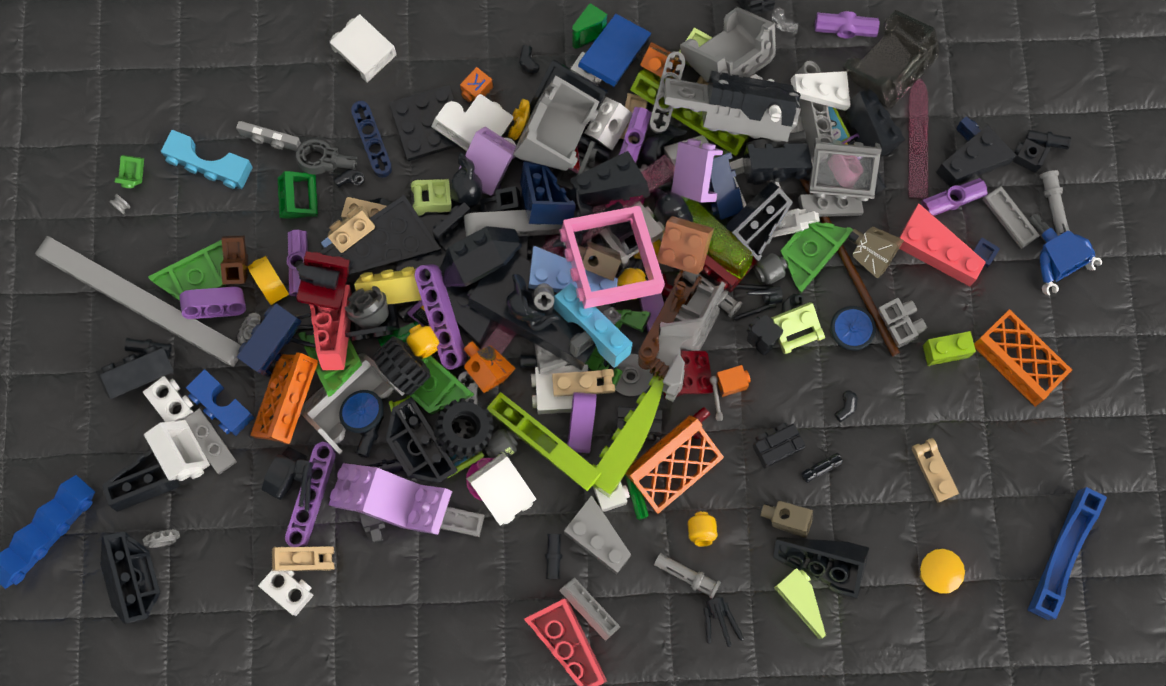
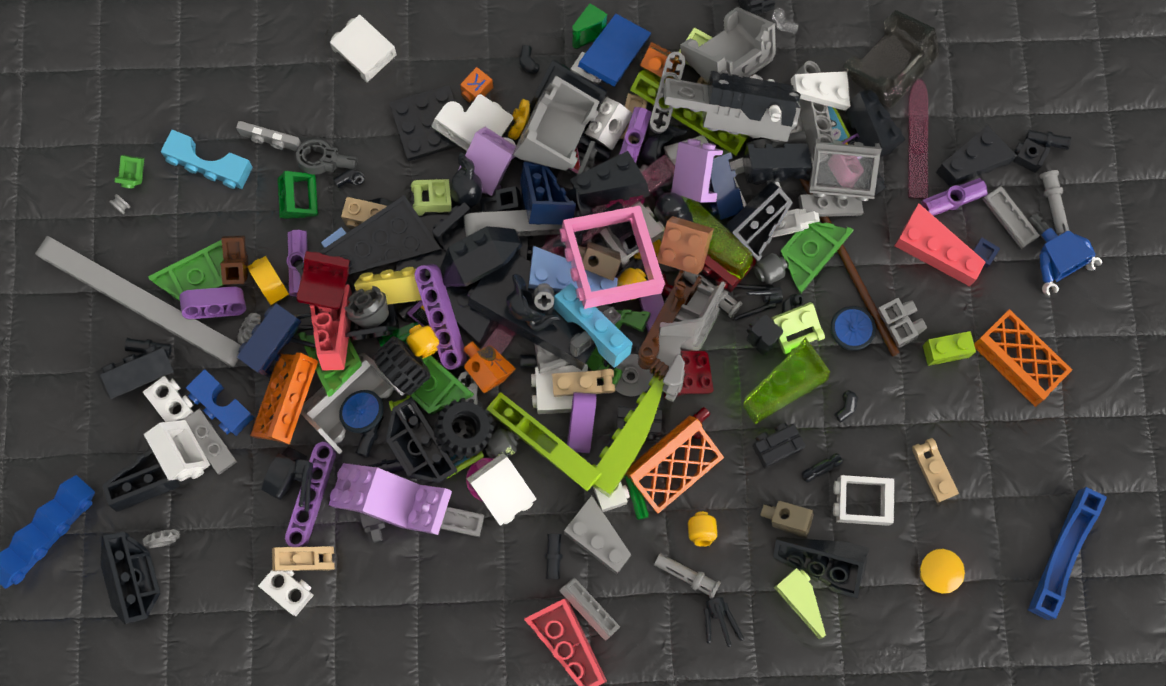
(319, 276): black hinge -> none
(350, 230): tan bracket -> none
(373, 138): dark blue beam -> none
(719, 416): light grey hinge -> none
(733, 380): orange brick -> none
(790, 380): none -> clear neon green wedge
(846, 24): medium lavender piece -> none
(875, 249): dark tan torso -> none
(887, 500): none -> white window
(968, 128): dark blue plate -> none

